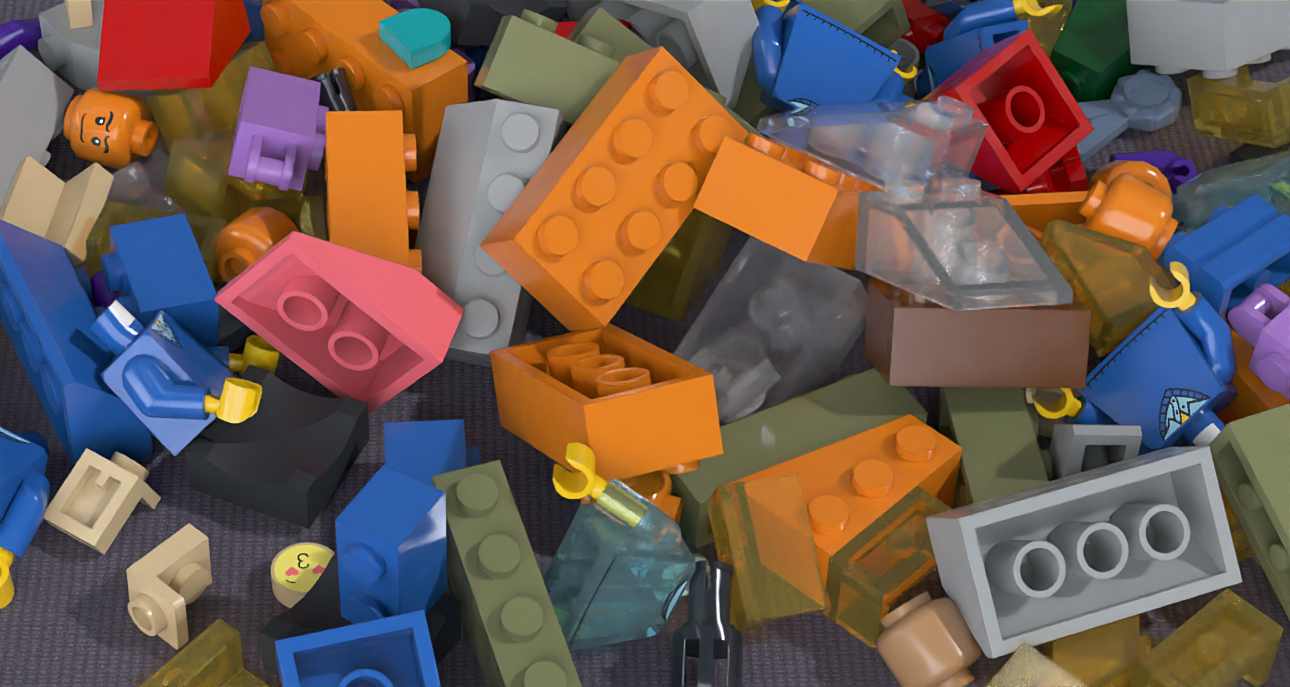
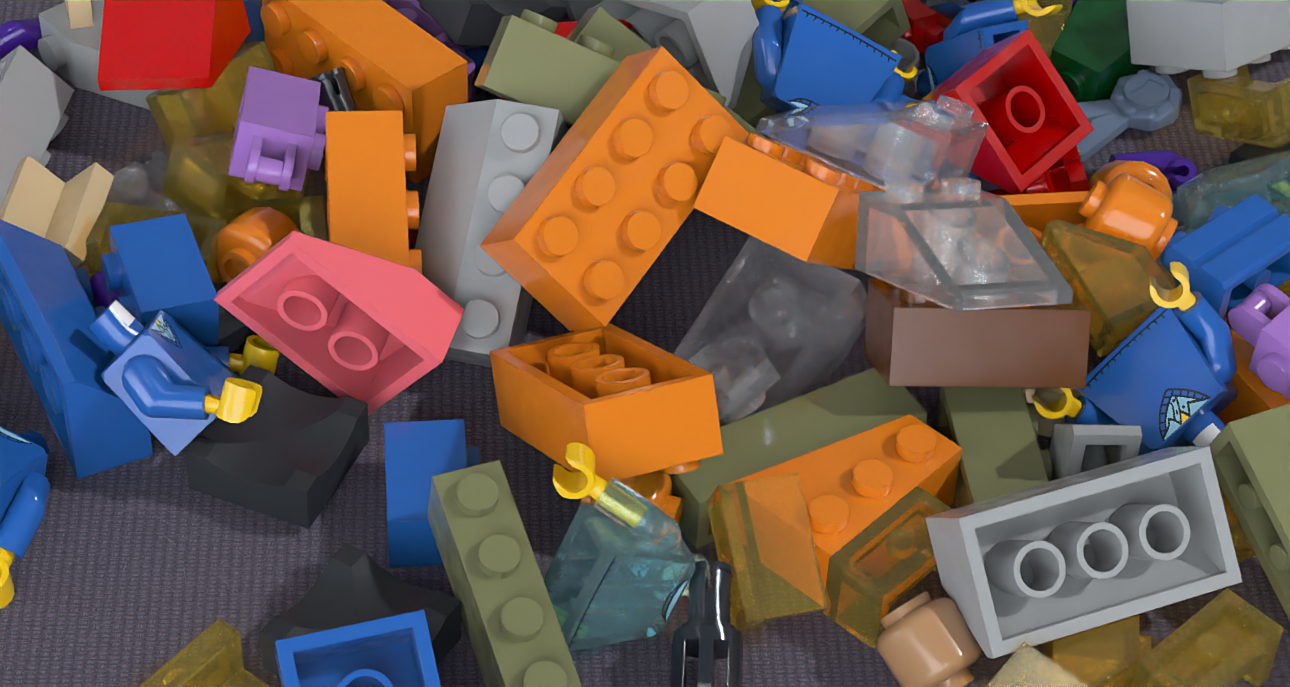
(99, 498): tan bracket -> none
(110, 127): orange head -> none
(167, 582): tan bracket -> none
(297, 570): light yellow tile -> none
(391, 548): blue brick -> none
(417, 35): teal tile -> none
(683, 268): clear yellow slope -> none

